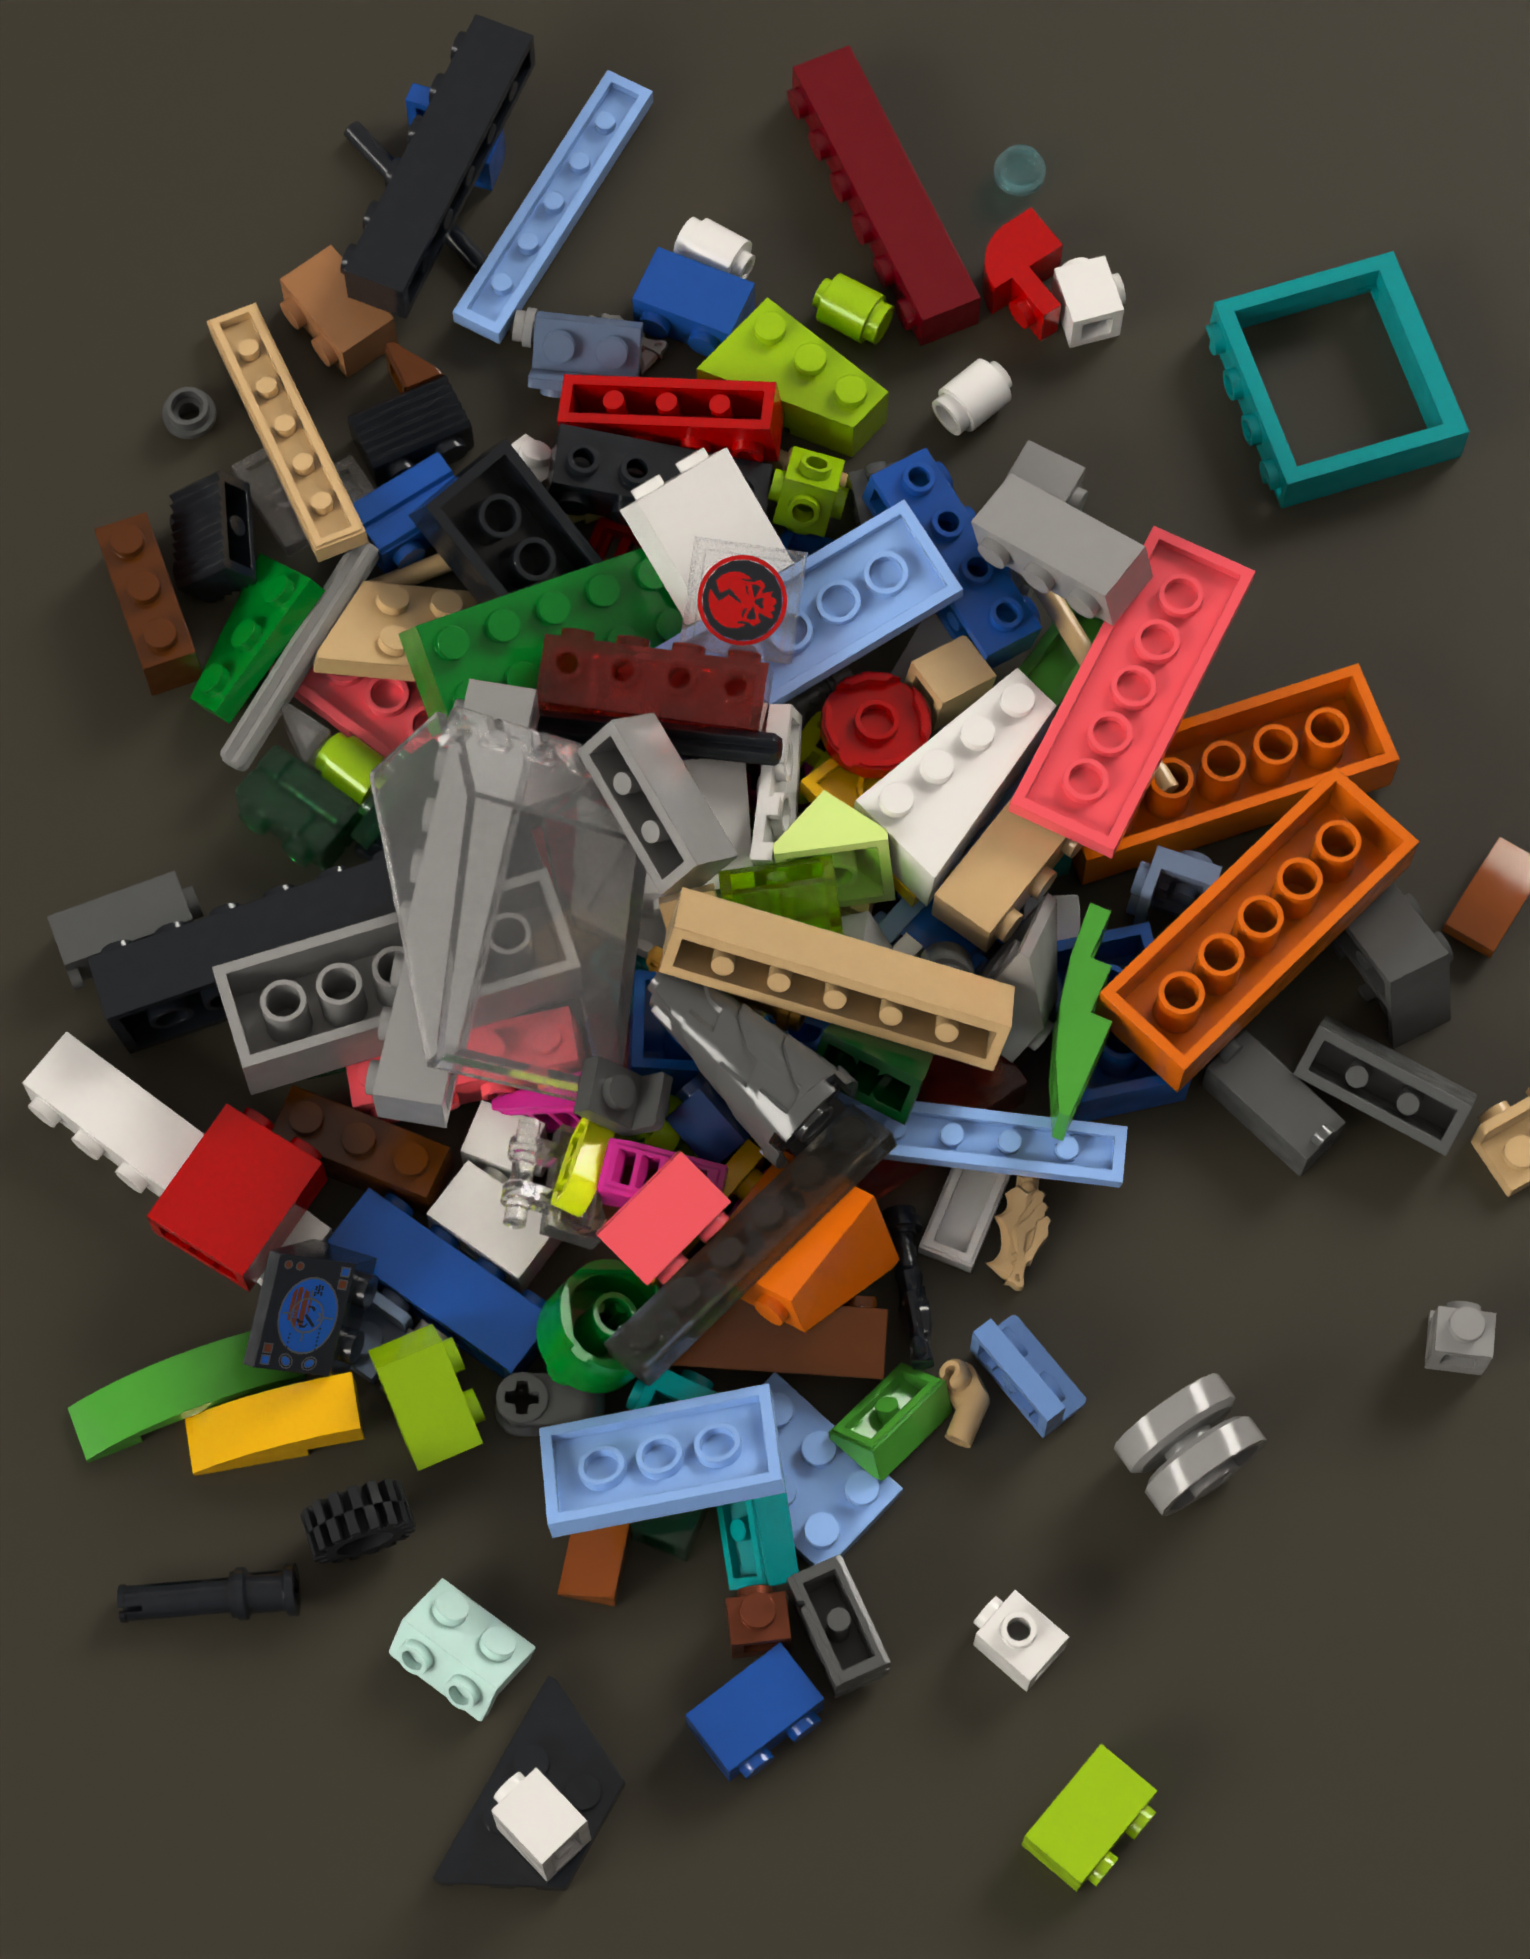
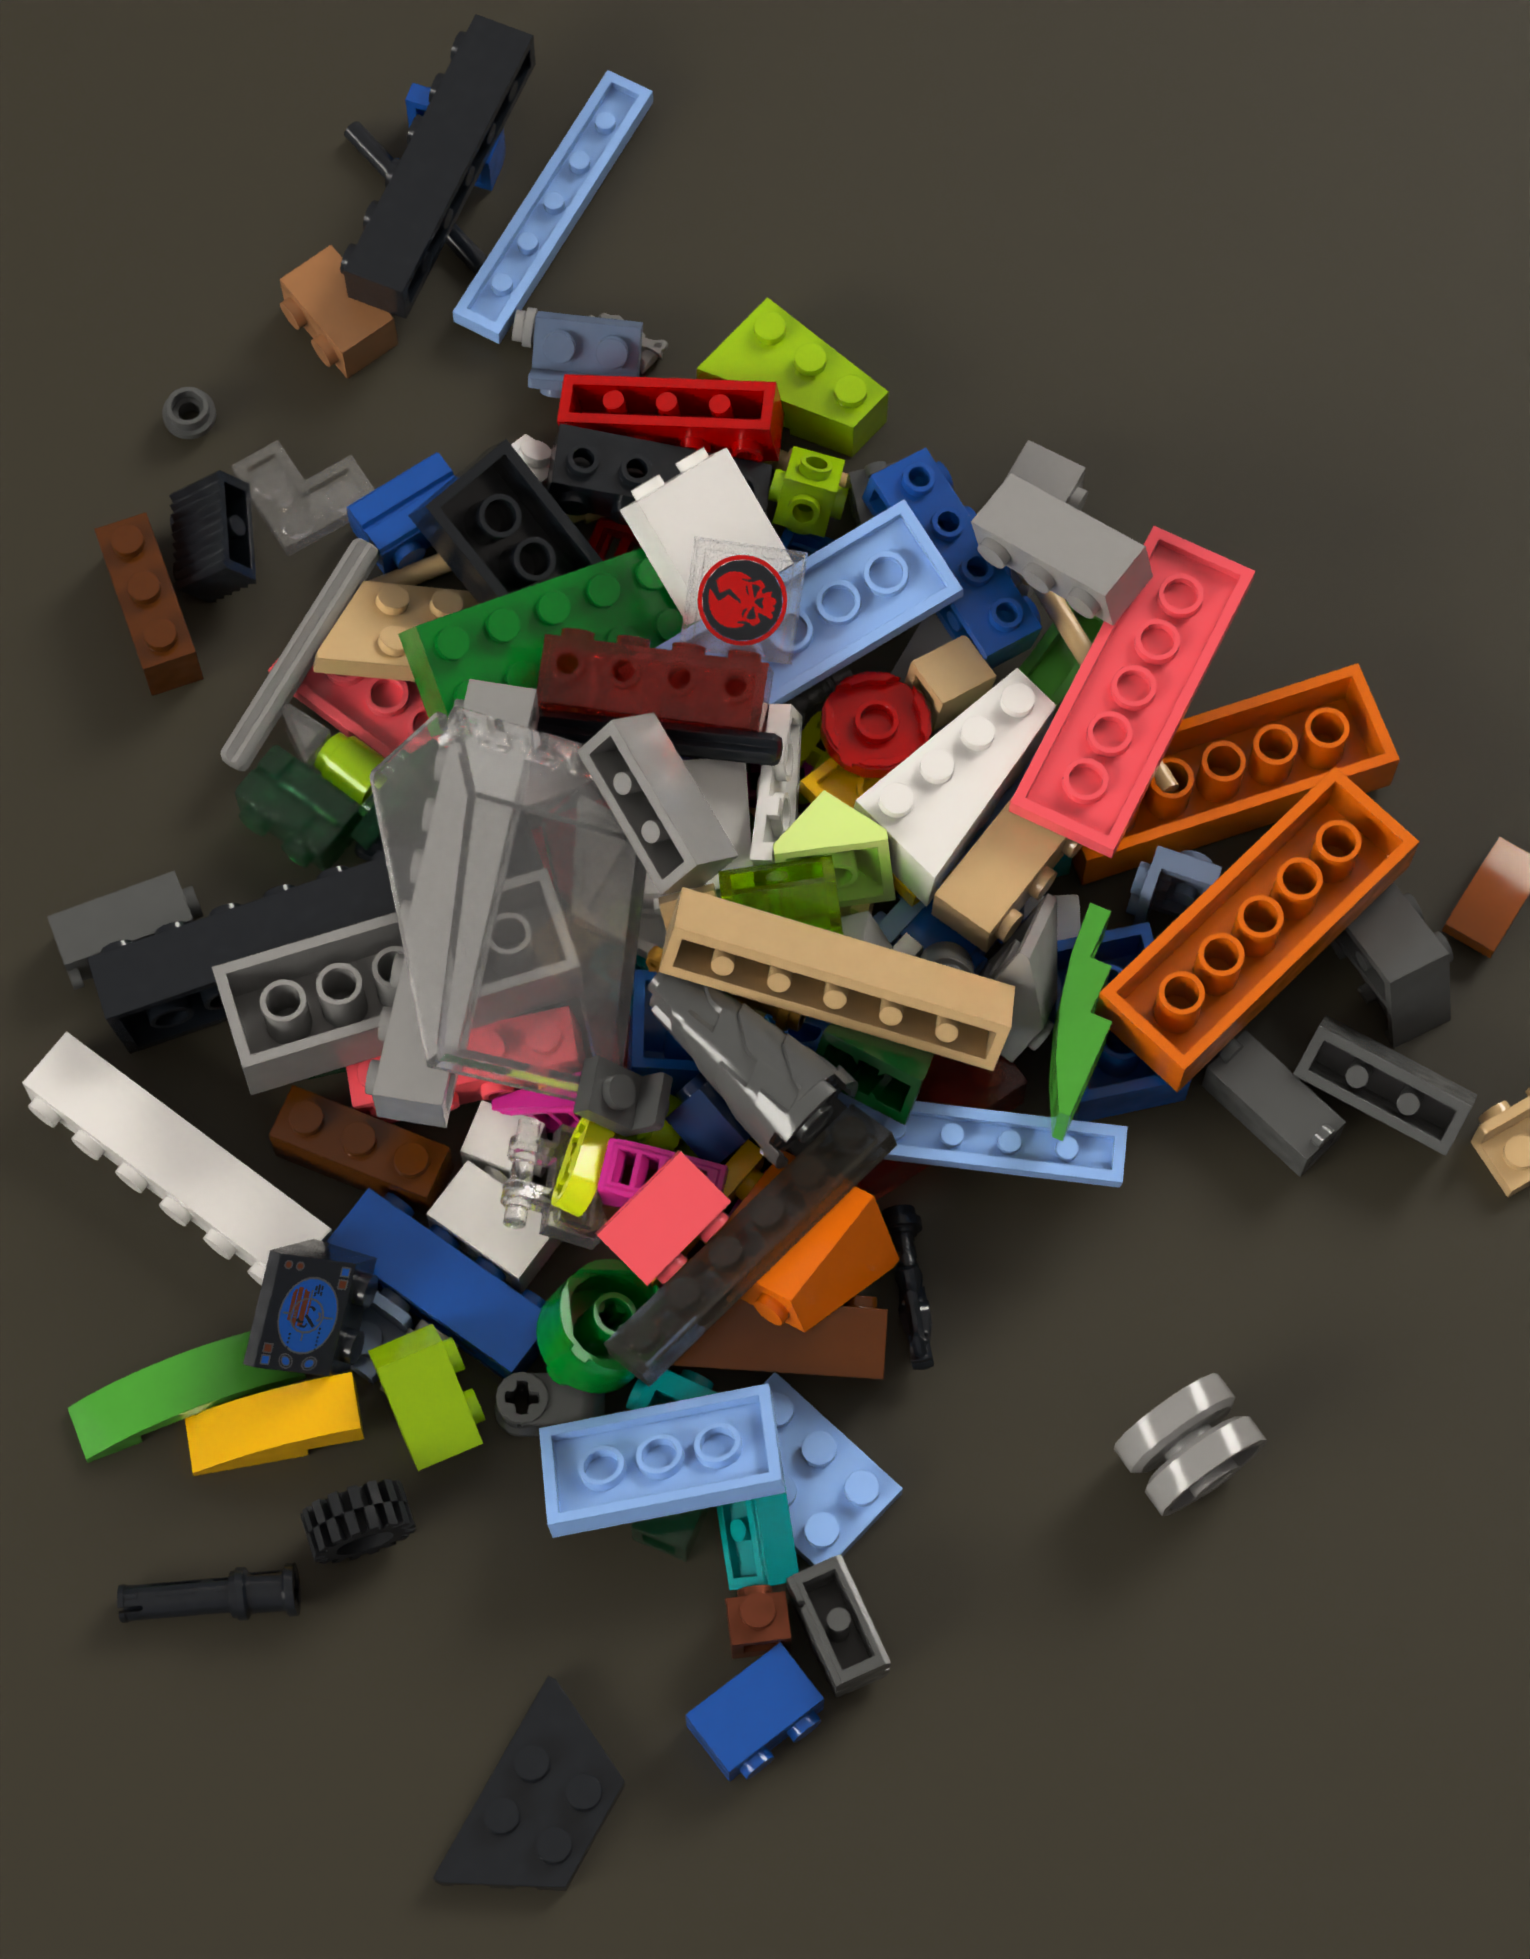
(238, 1195): red brick -> none
(254, 636): green wing -> none
(287, 432): tan tile -> none
(407, 368): reddish brown slope -> none
(410, 429): black brick -> none
(460, 1649): light aqua bracket -> none
(539, 1822): white brick -> none
(595, 1564): dark orange slope -> none
(691, 301): blue brick -> none
(715, 247): white brick -> none
(853, 309): lime brick -> none
(884, 196): dark red brick -> none
(893, 1420): bright green slope -> none
(963, 1217): white tile -> none
(968, 1399): tan arm -> none
(973, 396): white brick -> none
(1014, 271): red brick -> none
(1018, 1638): white brick -> none
(1020, 170): clear light blue plate -> none
(1021, 1231): tan piece -> none
(1026, 1373): medium blue bracket -> none
(1089, 300): white brick -> none
(1090, 1819): lime brick -> none
(1385, 281): teal window -> none
(1460, 1338): light grey brick -> none

